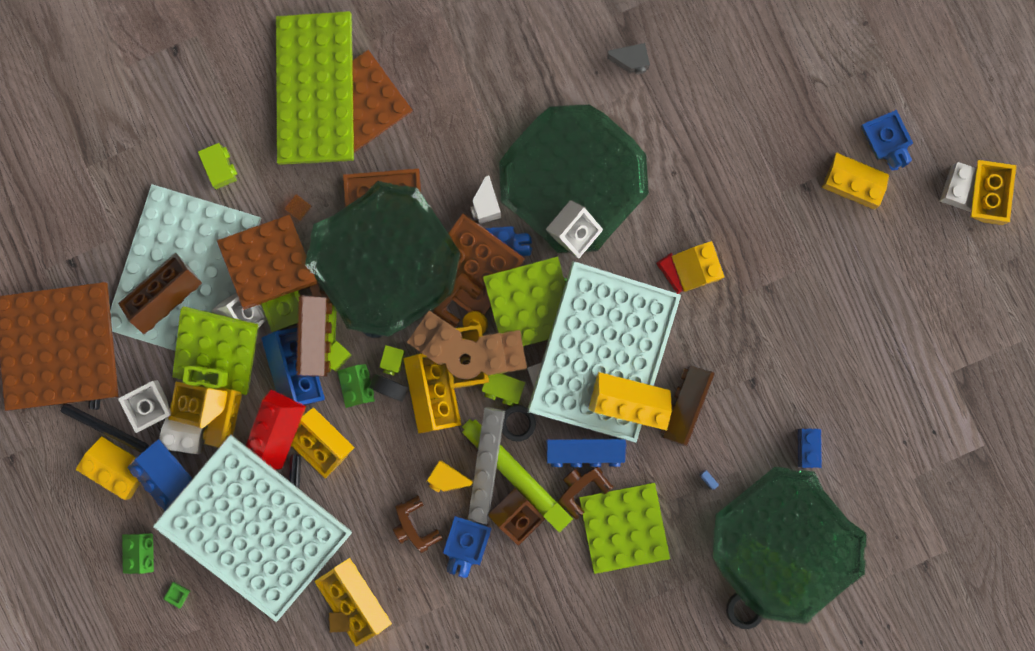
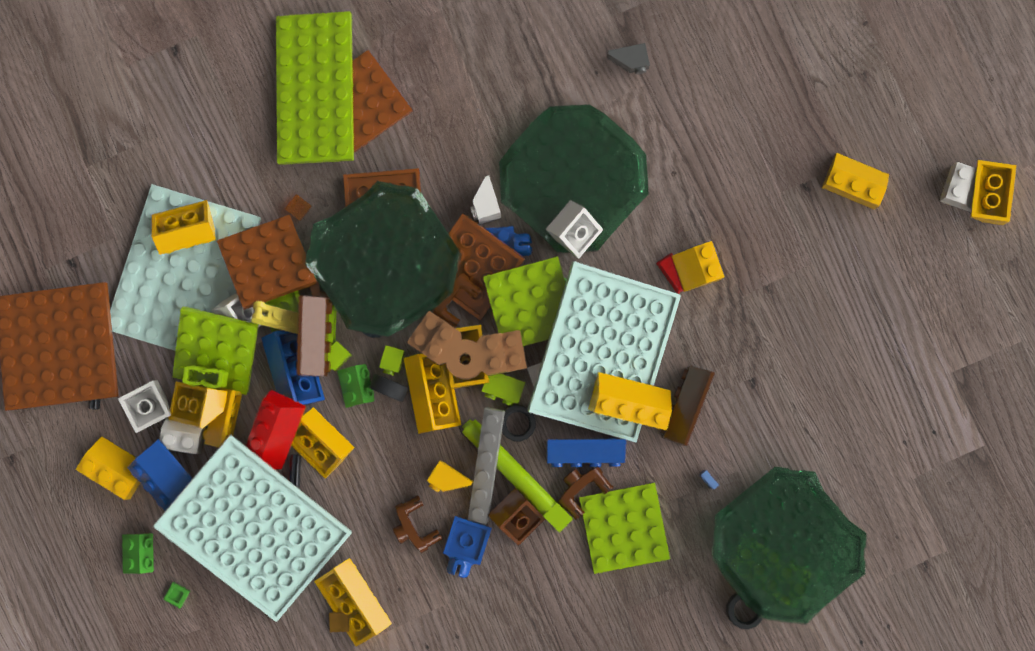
(103, 427): black axle -> none
(159, 293): reddish brown slope -> none
(183, 227): none -> yellow slope
(218, 166): lime brick -> none
(275, 317): none -> light yellow plate
(475, 318): yellow piece -> none
(809, 448): blue brick -> none
(889, 139): blue plate -> none

